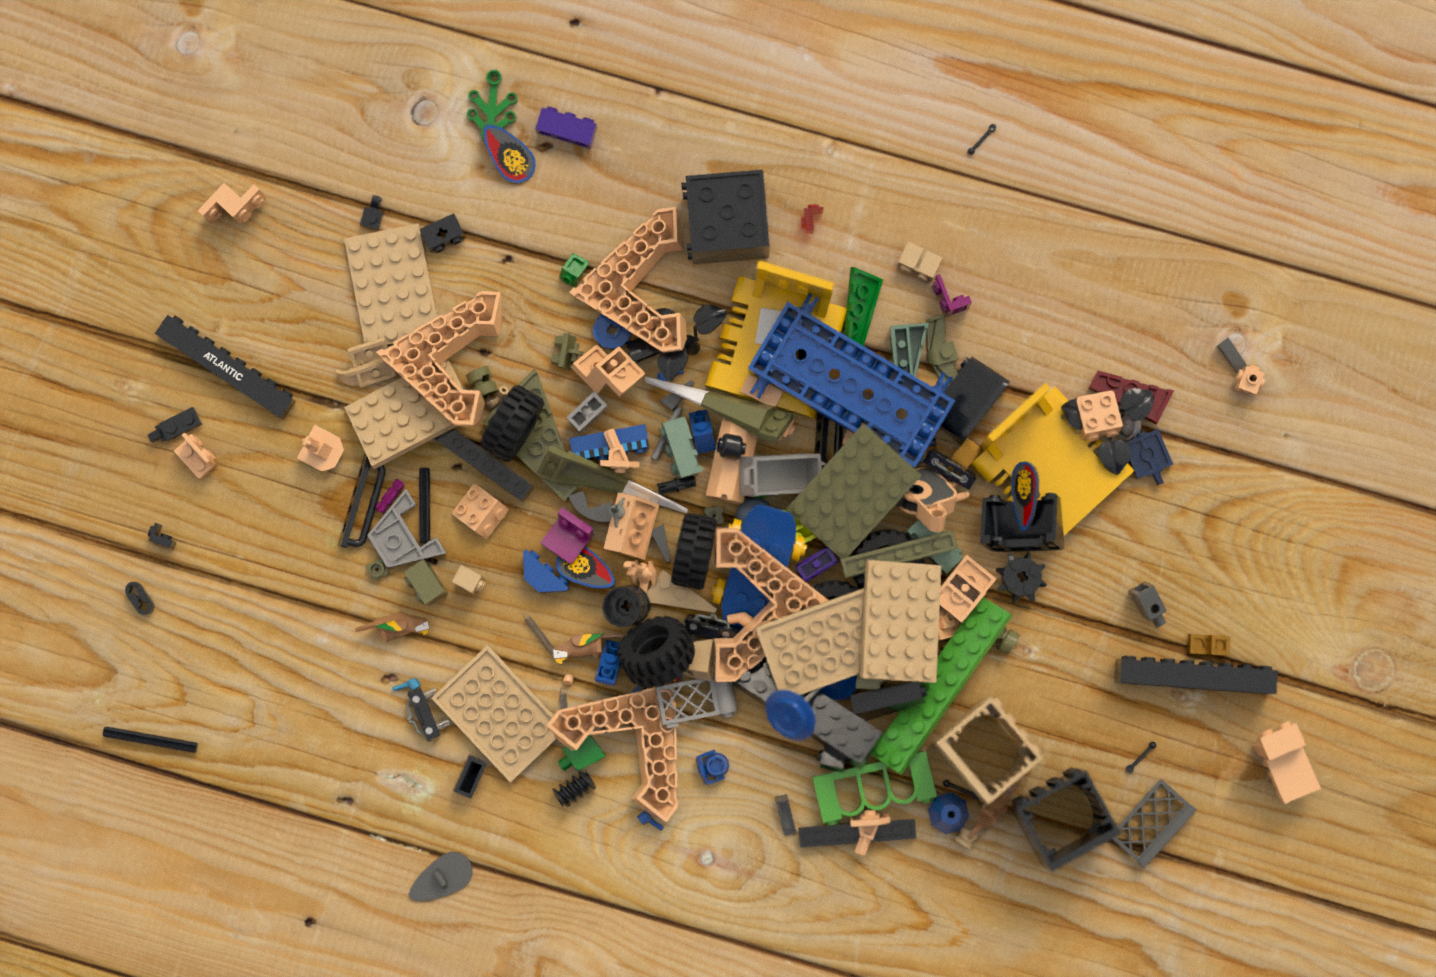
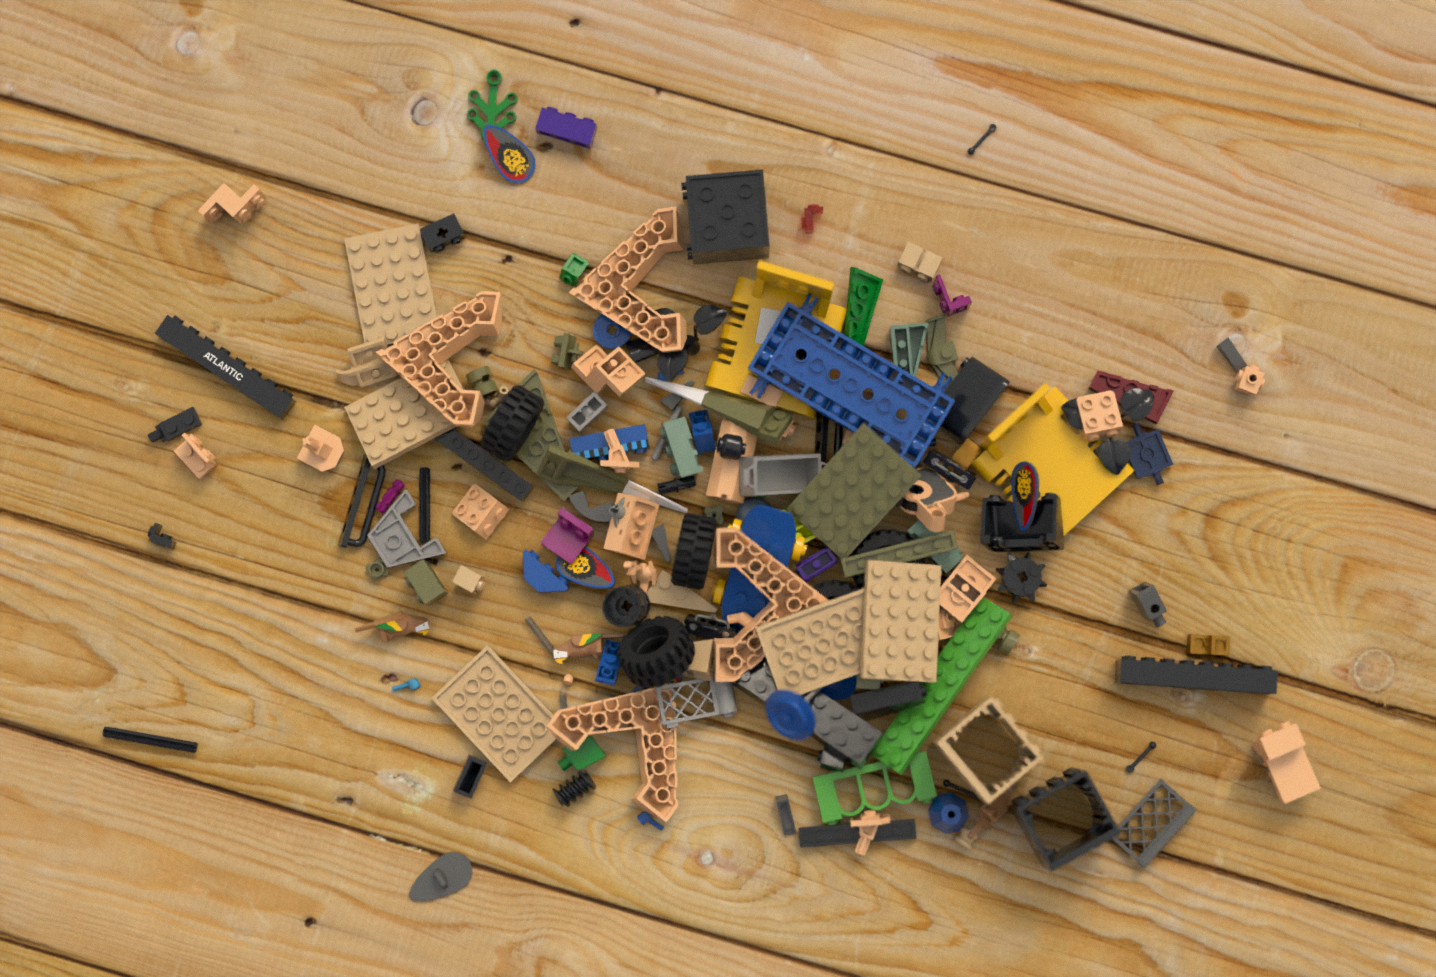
(142, 595): black beam -> none
(372, 216): black plate -> none
(424, 714): black piece -> none
(715, 765): blue piece -> none
(1130, 427): light grey hat -> none

